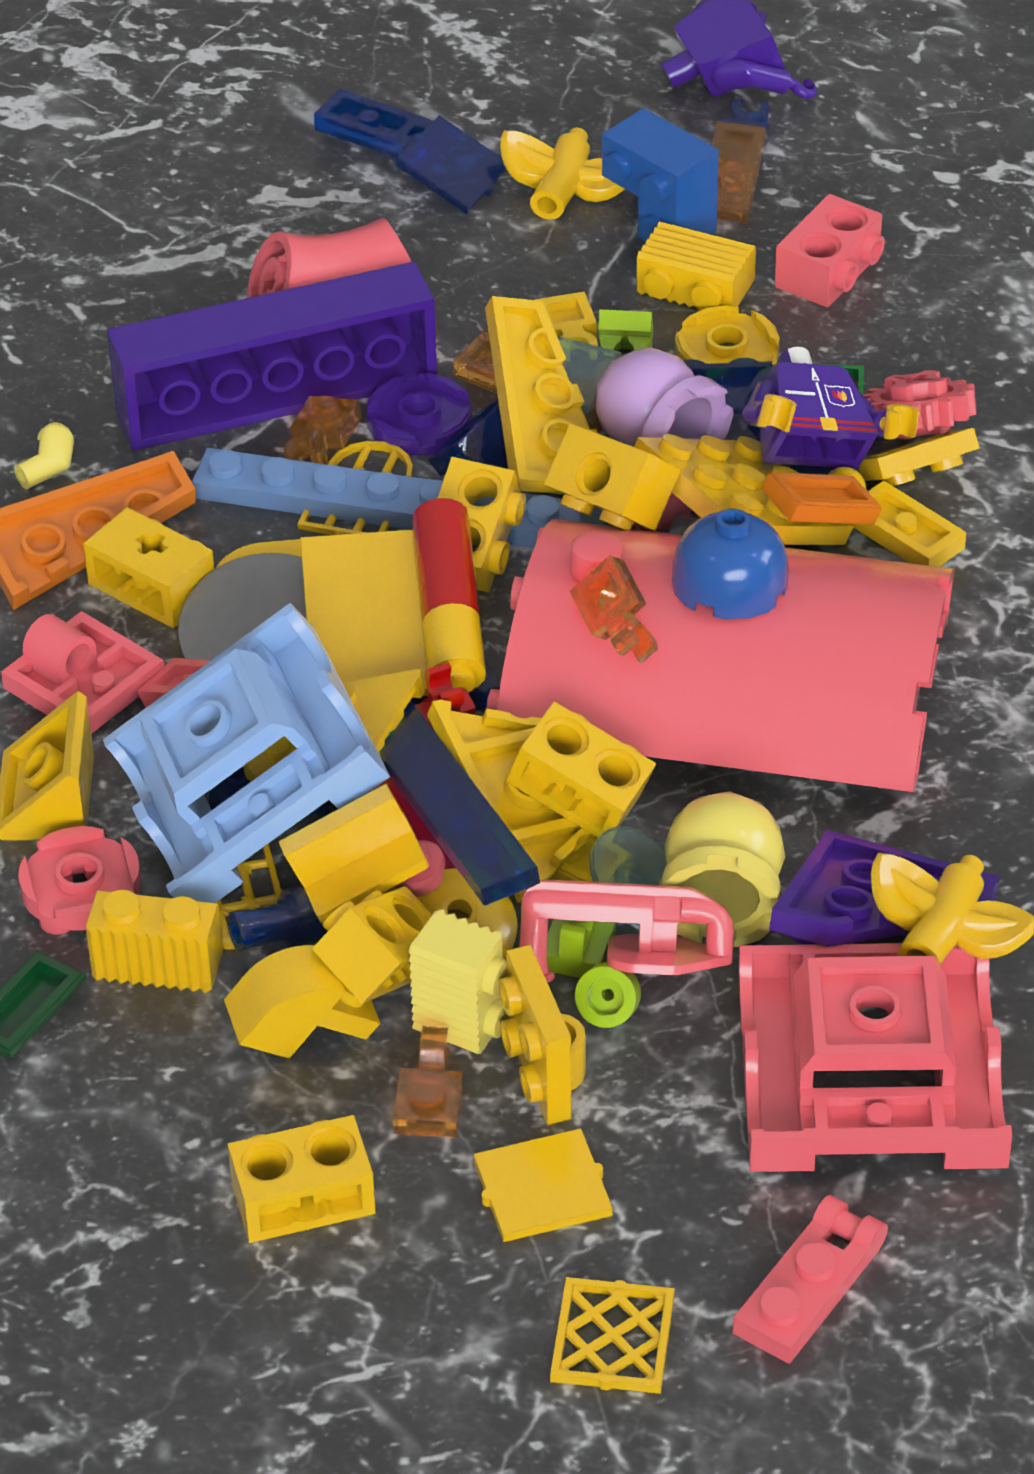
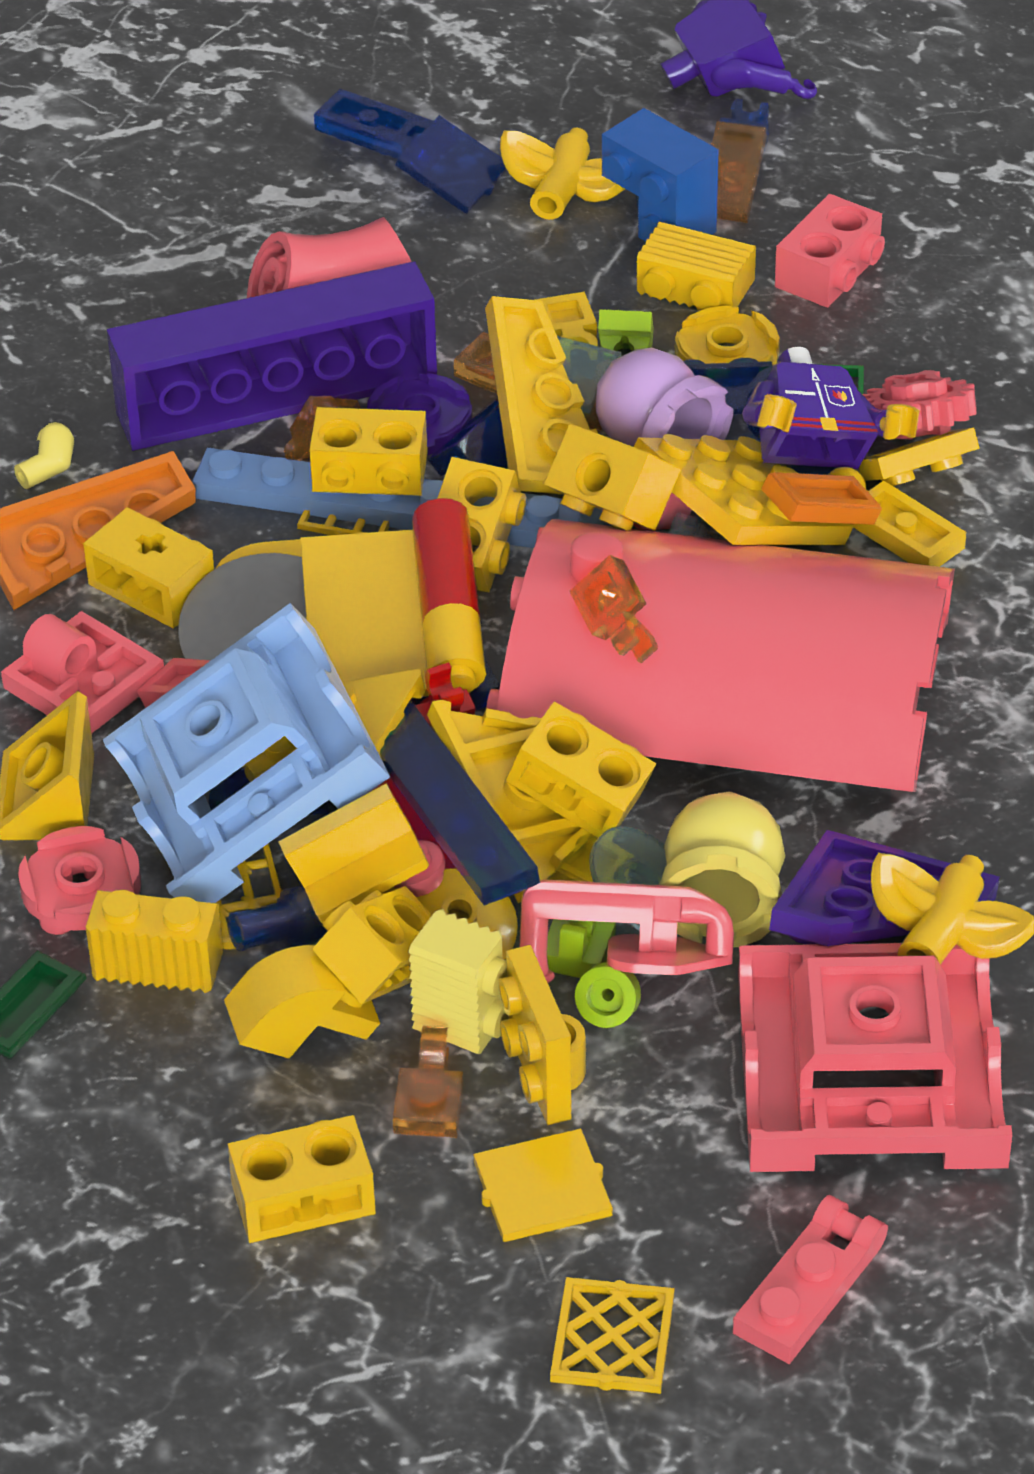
(368, 451): none -> yellow brick
(730, 565): blue cylinder -> none

